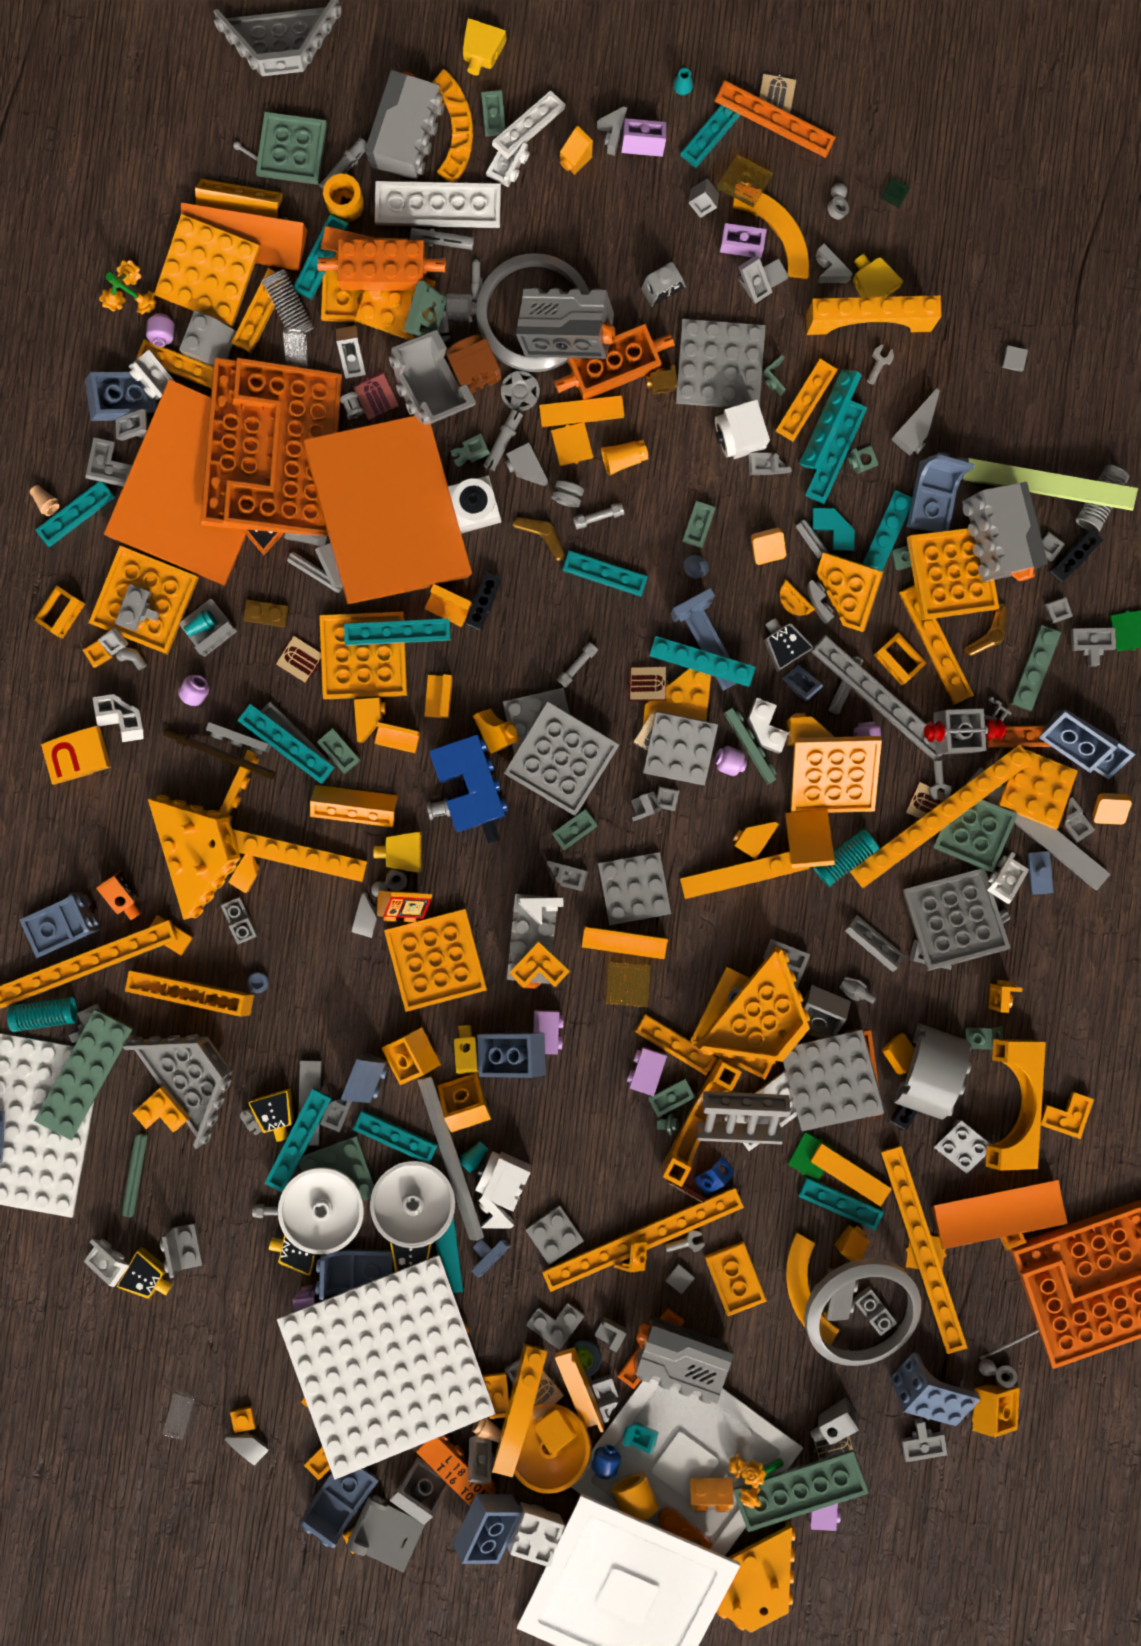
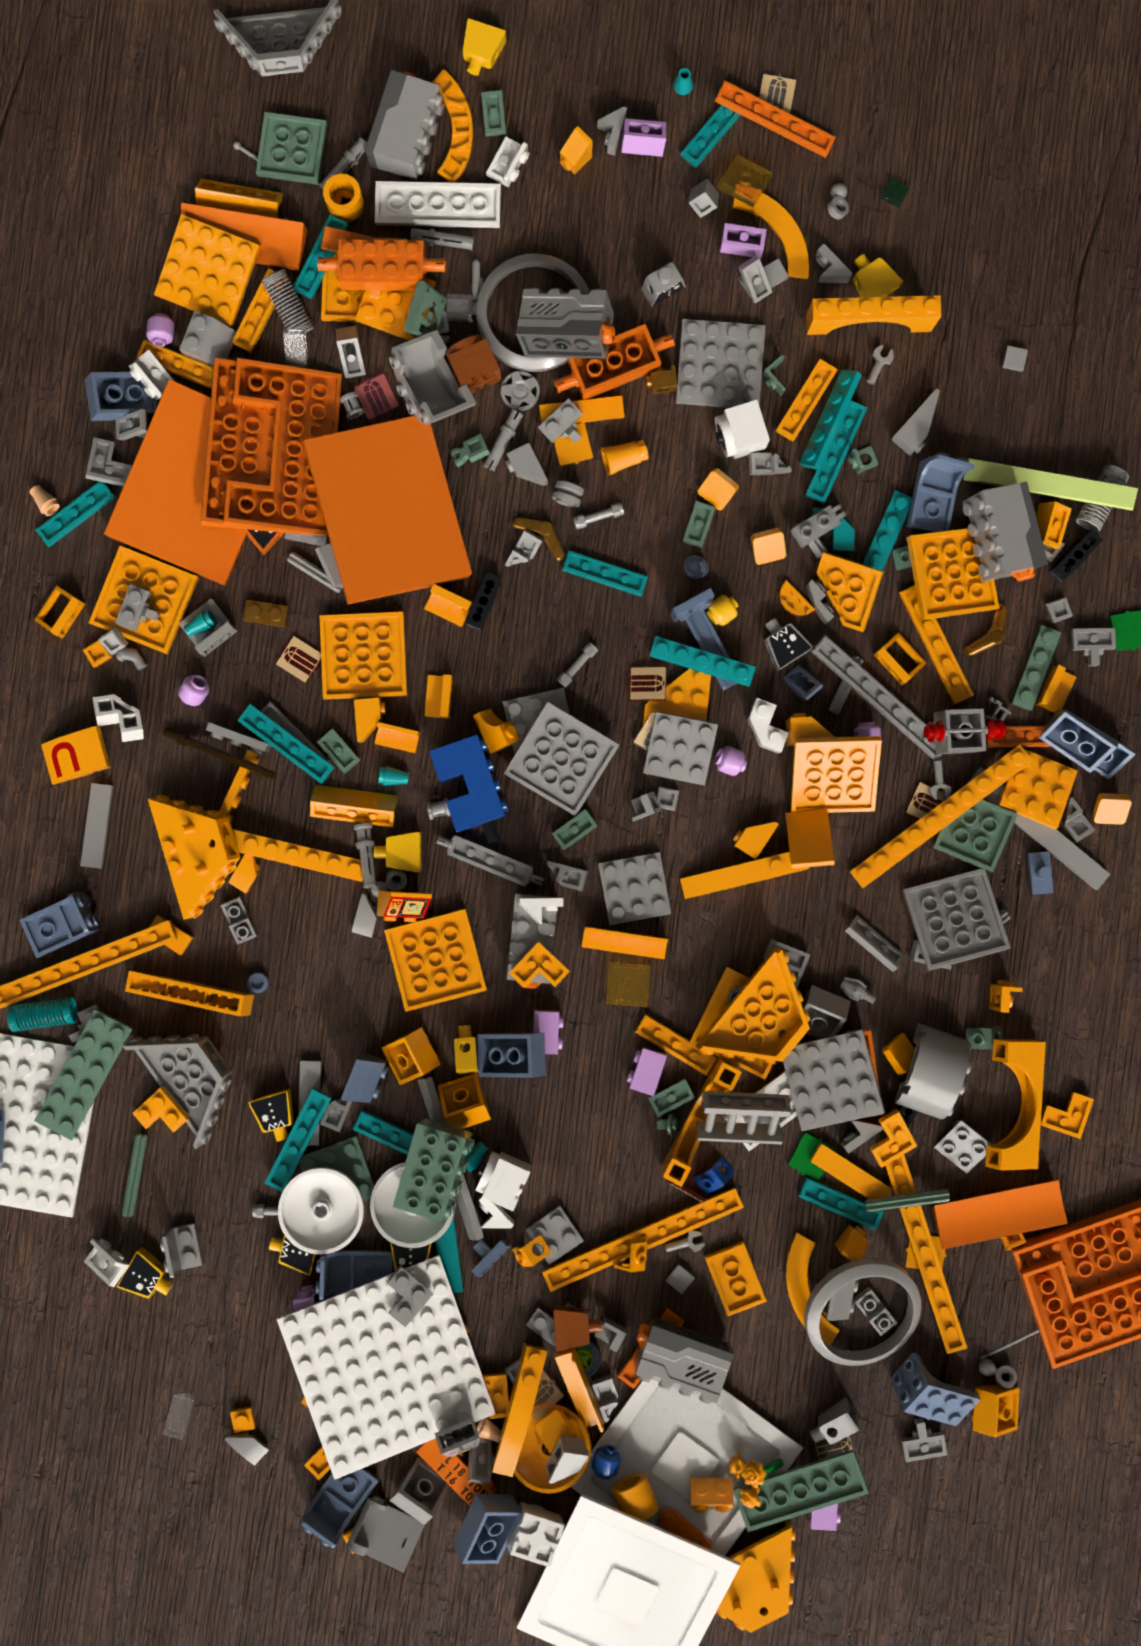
(97, 825): none -> light grey tile
(116, 887): orange torso -> none
(129, 274): light orange plant -> none
(250, 1121): light grey piece -> none
(365, 846): none -> light grey pin
(392, 776): none -> teal cone
(397, 632): teal plate -> none
(413, 1295): none -> light grey plate
(434, 1170): none -> sand green brick
(458, 1438): none -> light grey torso
(474, 504): white piece -> none
(490, 860): none -> light grey plate
(525, 548): none -> light grey slope
(525, 1254): none -> light orange bracket
(528, 124): white plate -> none
(562, 423): none -> light grey hinge
(566, 1458): none -> light grey slope
(573, 1327): none -> dark orange torso
(640, 1437): teal bracket -> none
(718, 489): none -> light orange piece
(722, 610): none -> yellow head
(756, 753): sand green plate -> none
(817, 525): none -> light grey hinge
(864, 1132): none -> light grey slope
(868, 845): teal piece -> none
(897, 1141): none -> light orange plate
(907, 1200): none -> sand green axle
(1007, 879): white bracket -> none
(1052, 522): none -> light orange panel
(1056, 689): none -> light orange panel

